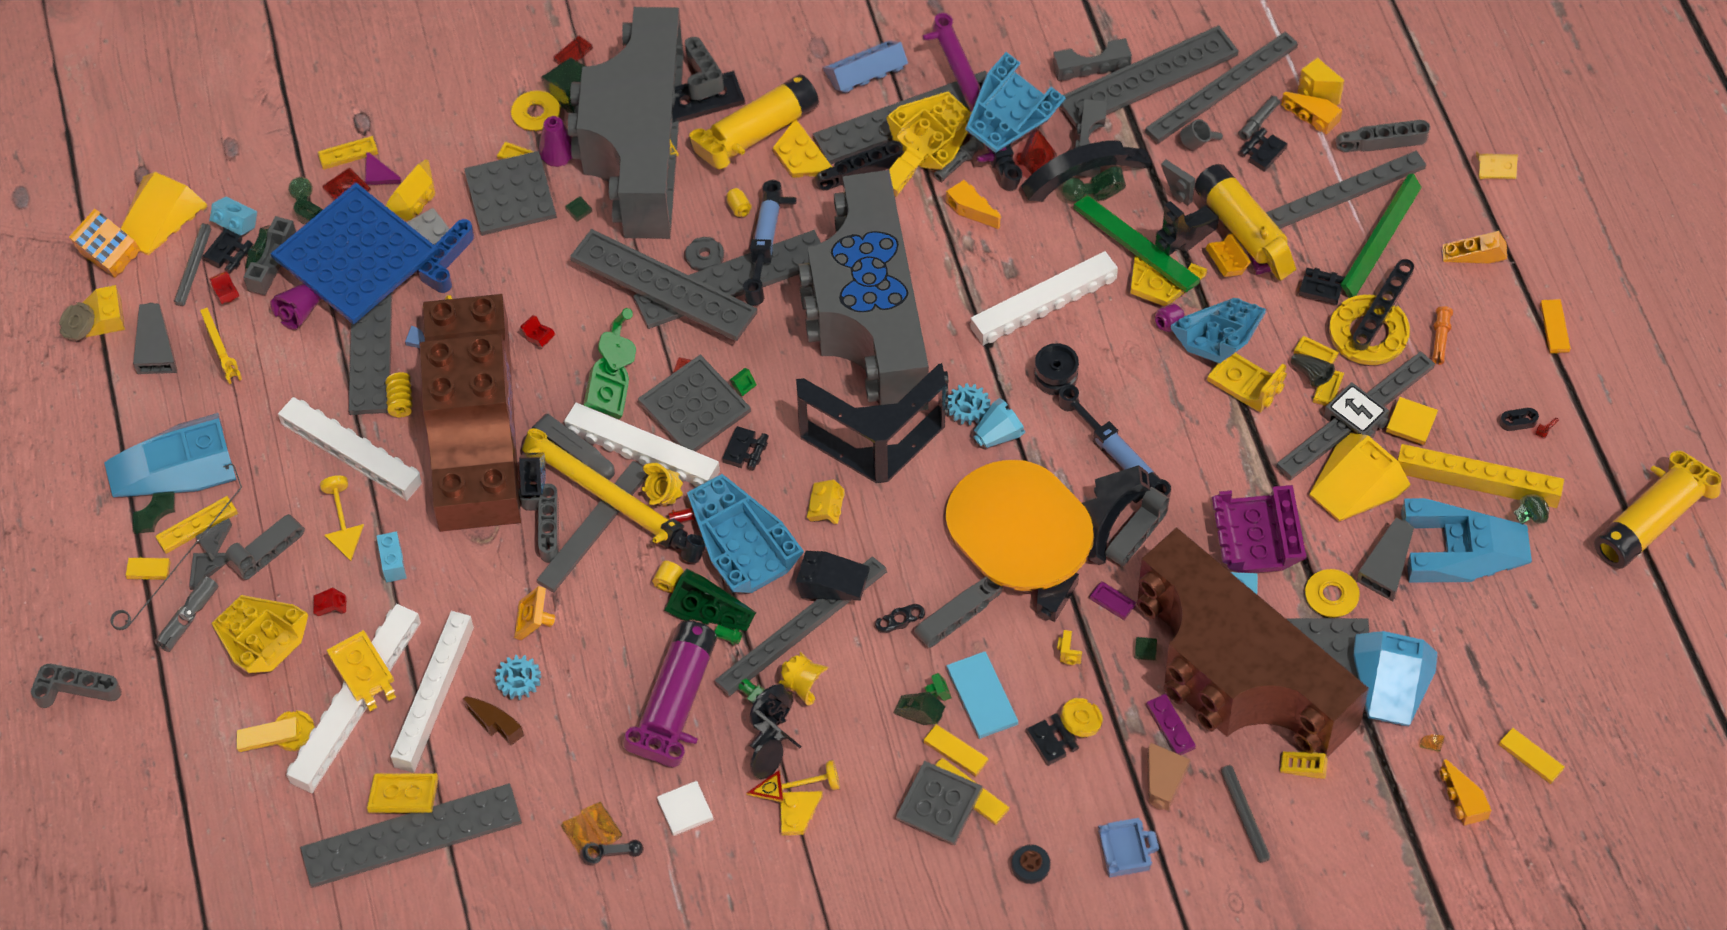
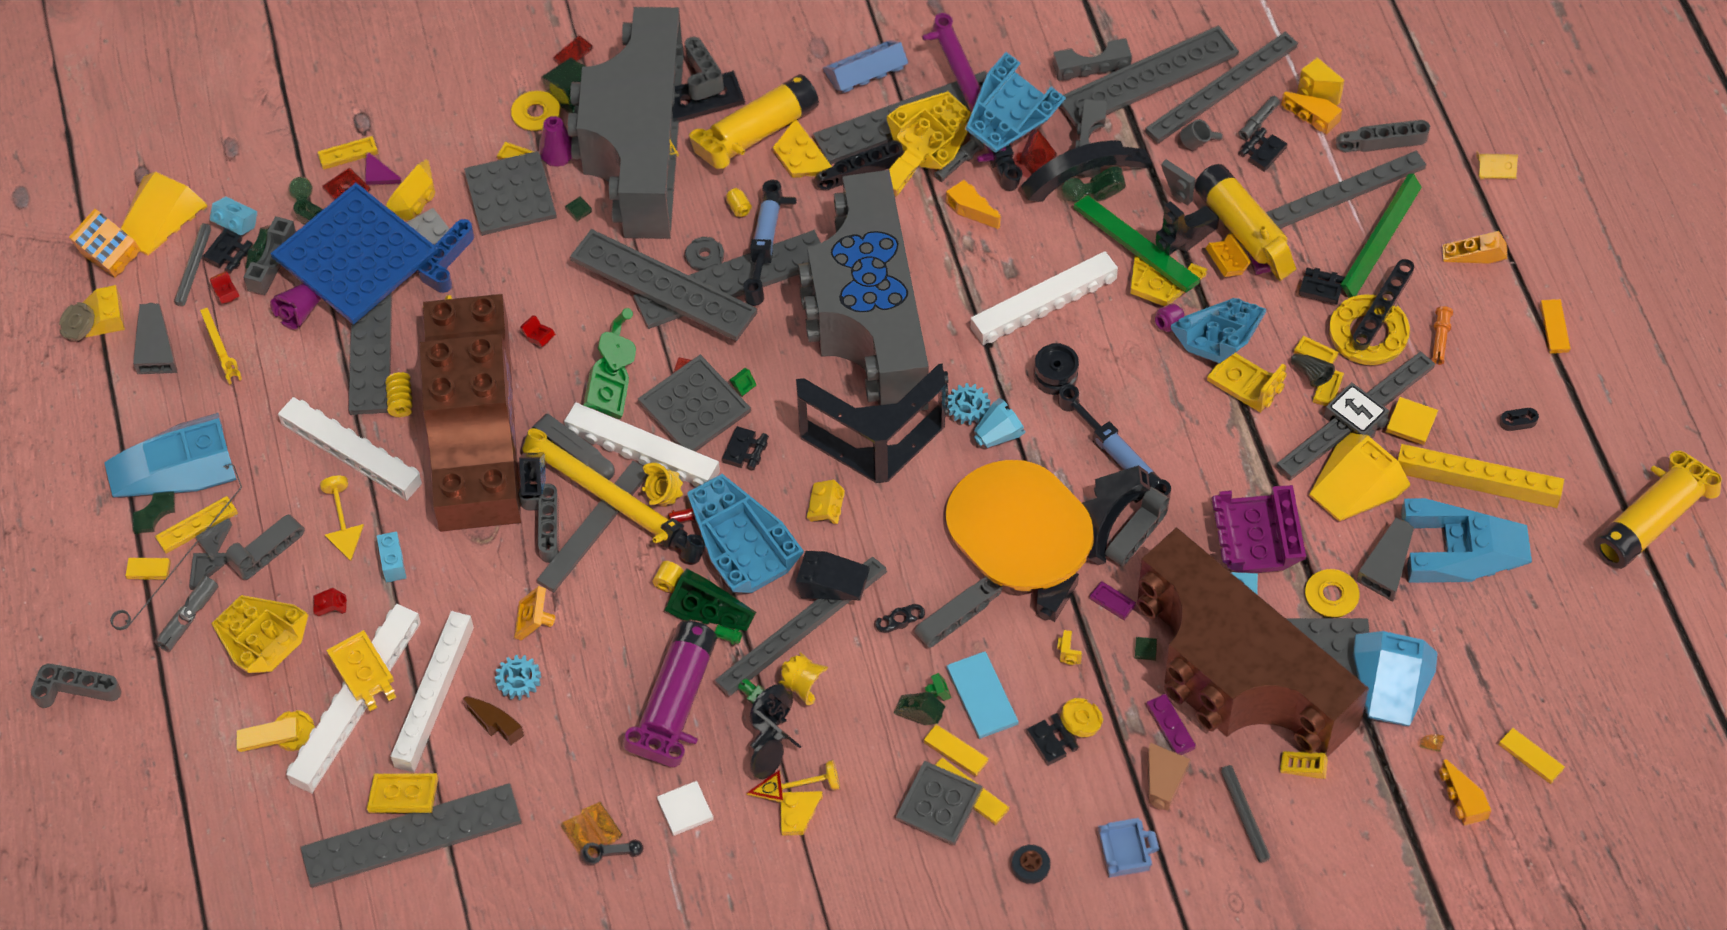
(414, 337): medium blue tile -> none
(1532, 507): clear green piece -> none
(1542, 431): clear red hand -> none

